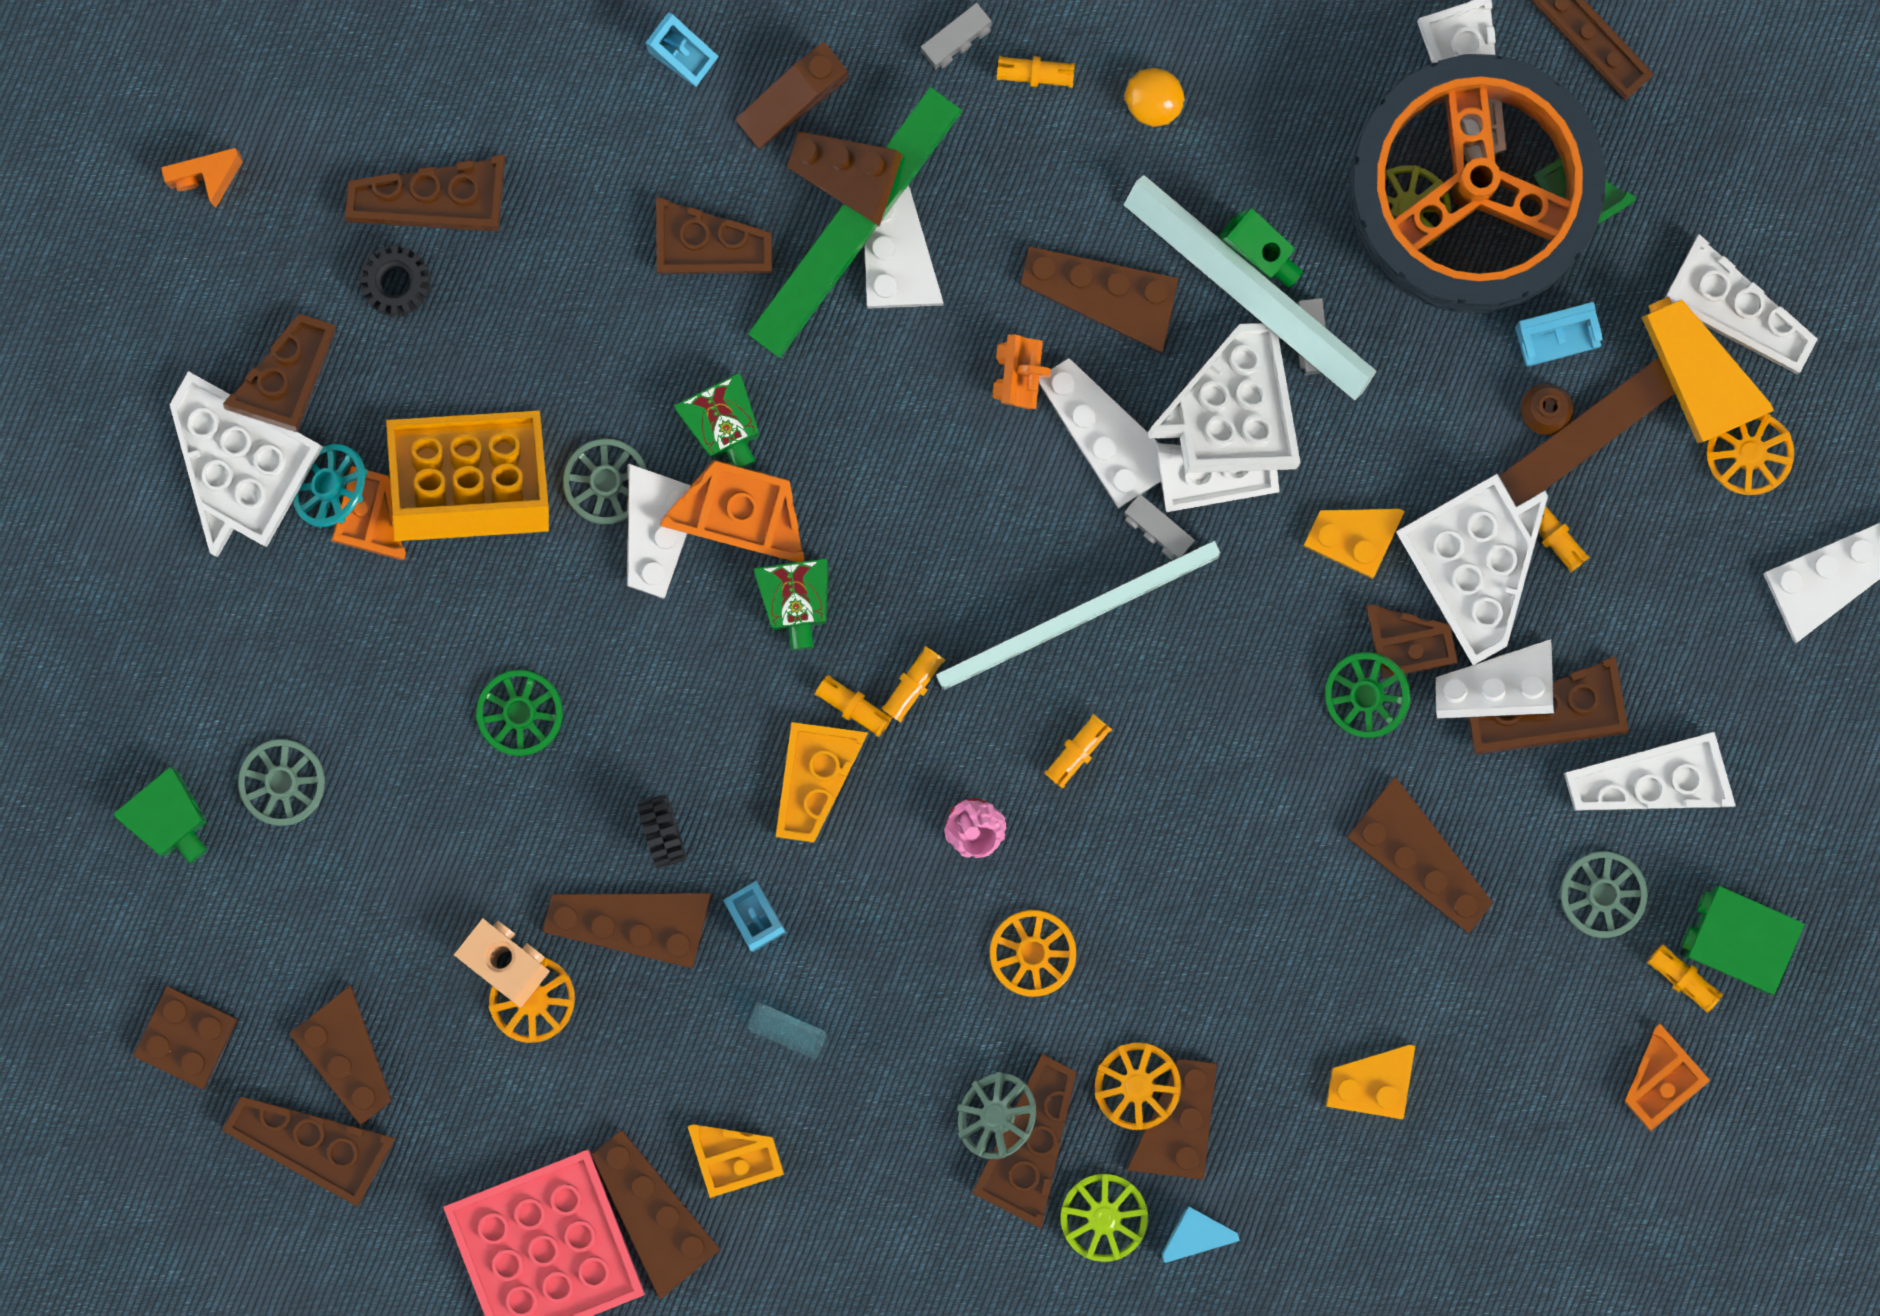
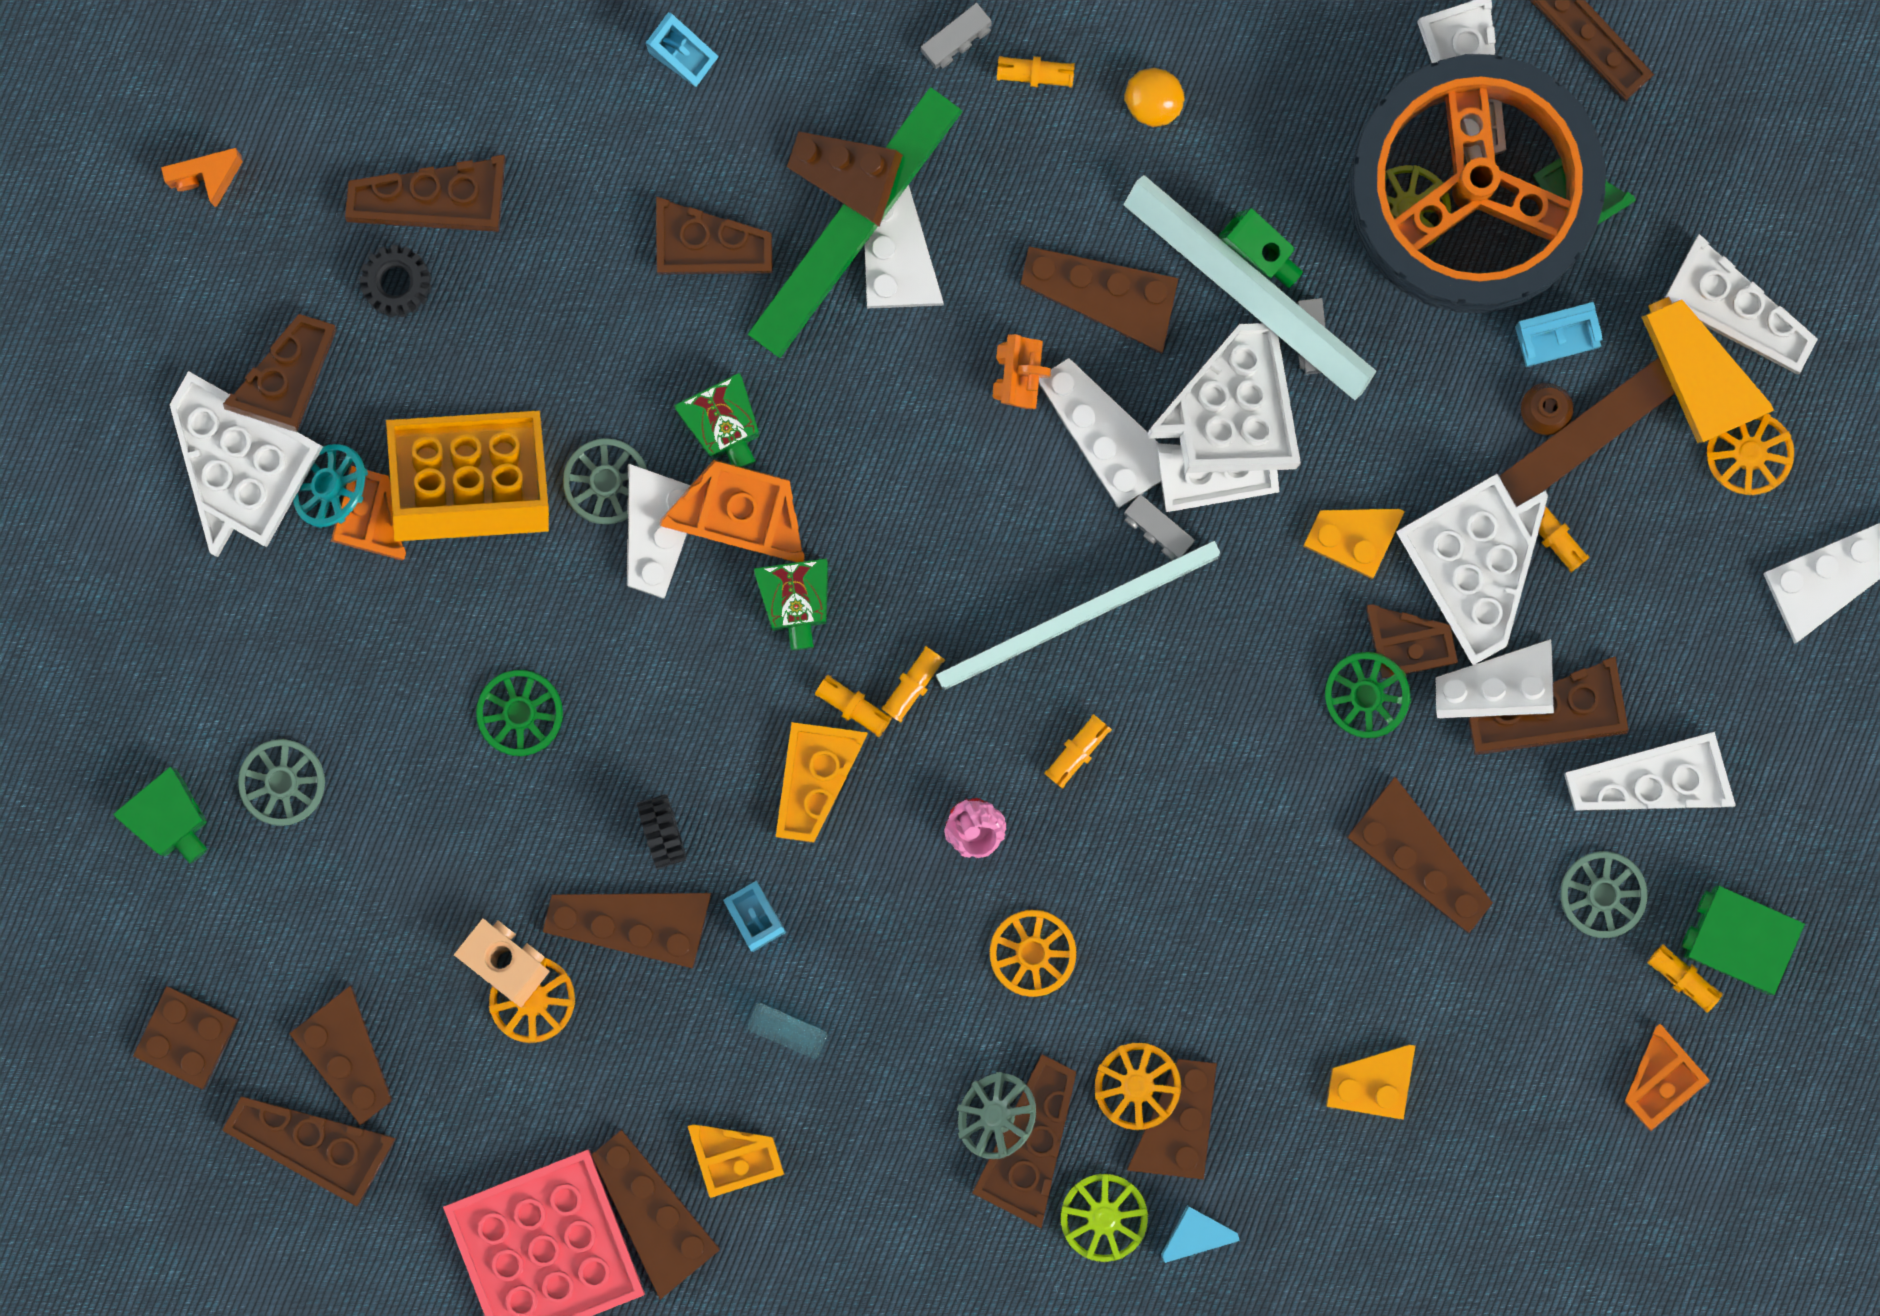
(793, 95): reddish brown slope -> none

